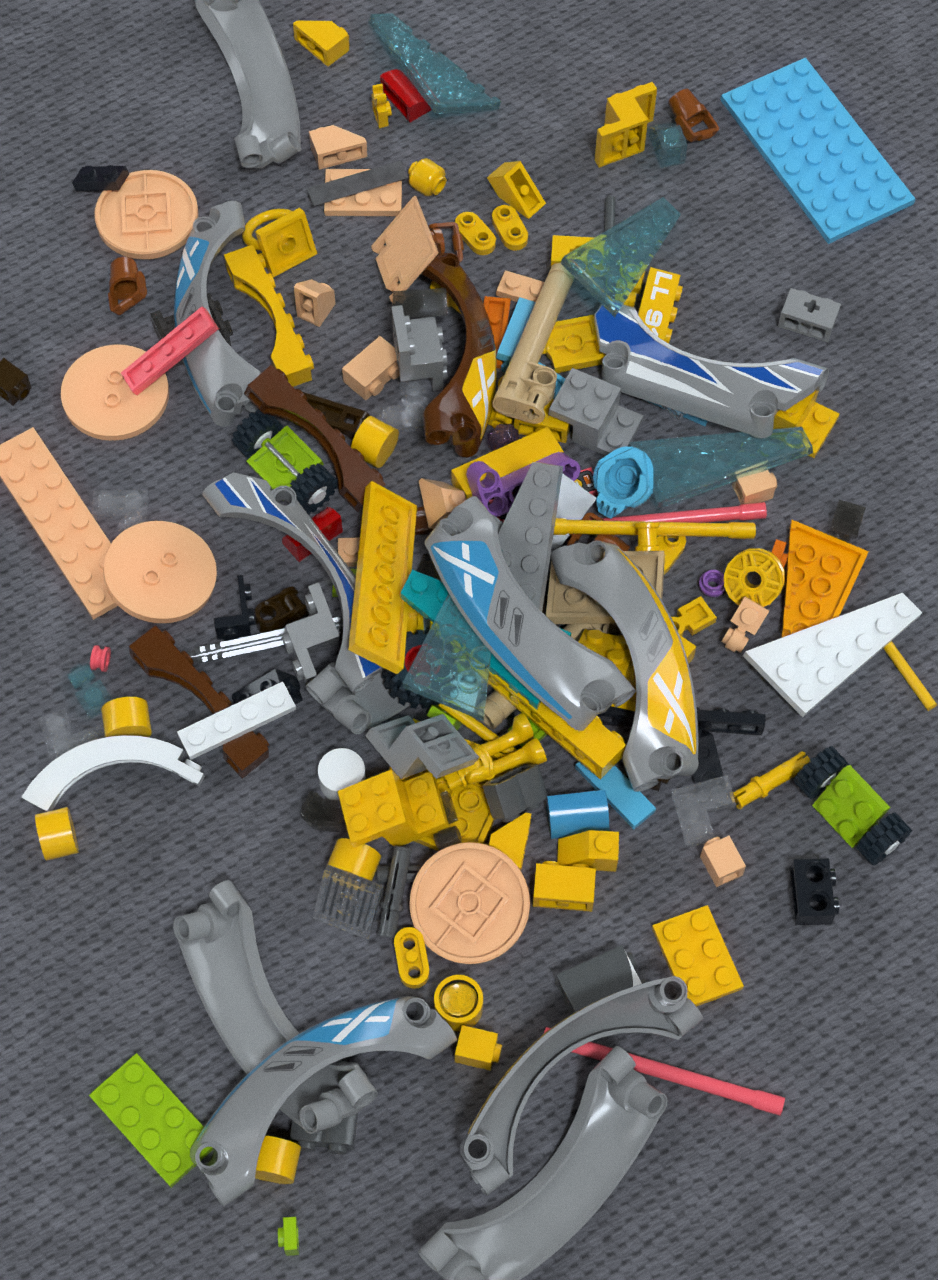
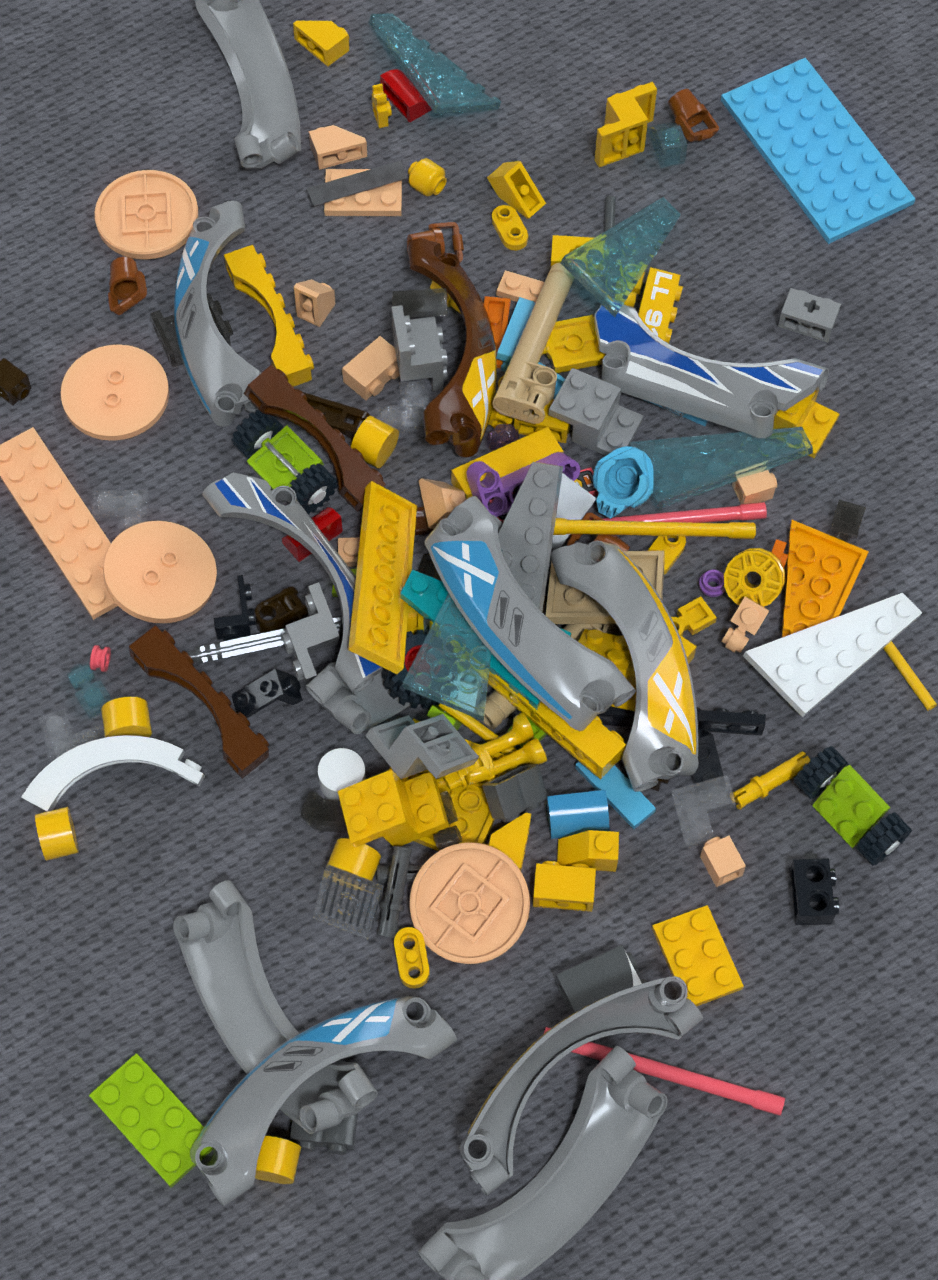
(100, 178): black plate -> none
(169, 350): coral tile -> none
(236, 720): white plate -> none
(283, 241): yellow tile -> none
(288, 1236): lime plate -> none
(408, 248): light nougat window -> none
(459, 1001): yellow piece -> none
(474, 231): yellow plate -> none
(477, 1048): yellow brick -> none
(647, 536): yellow bush -> none

